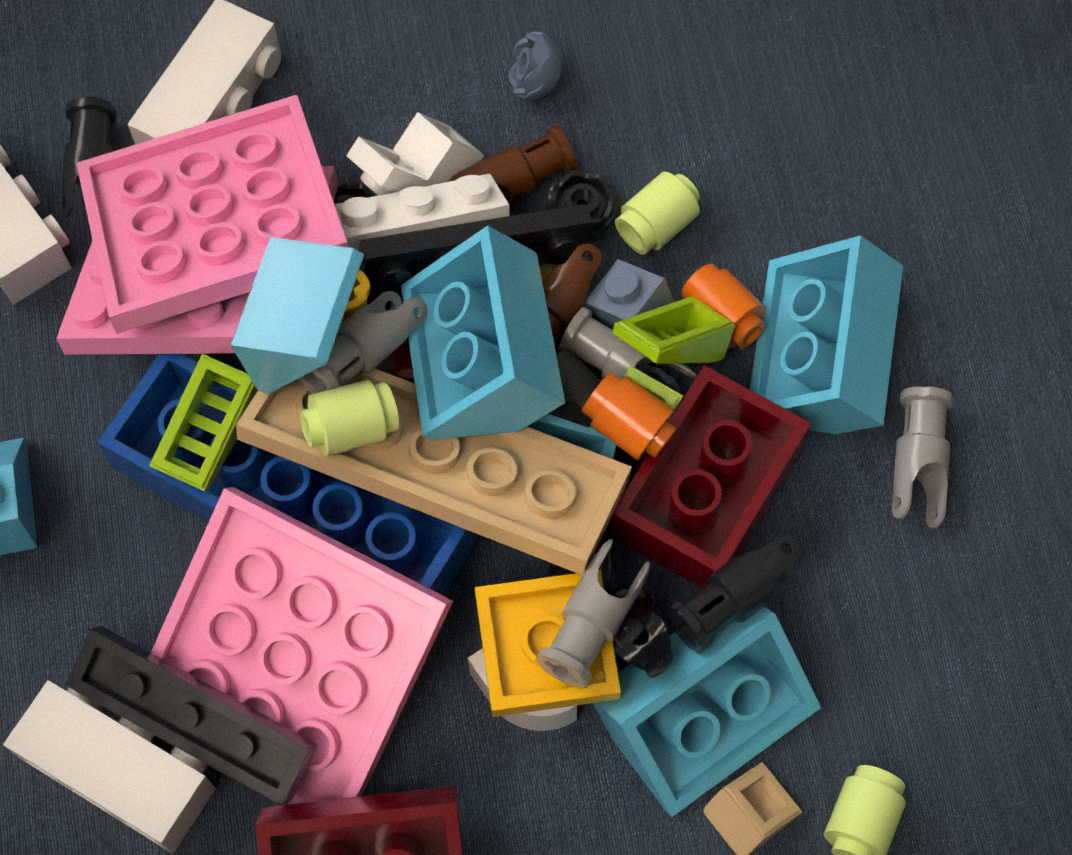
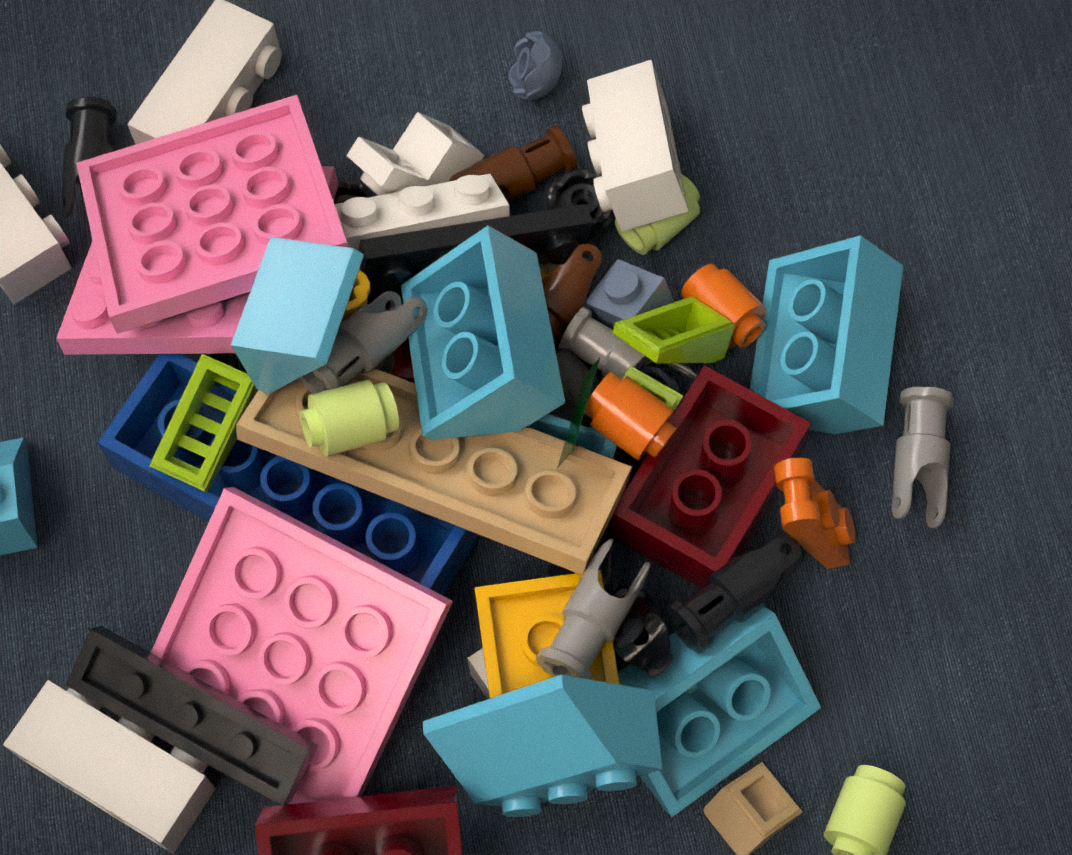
(549, 743): none -> medium azure slope
(578, 413): none -> dark green sticker
(633, 147): none -> white brick
(813, 514): none -> orange plate

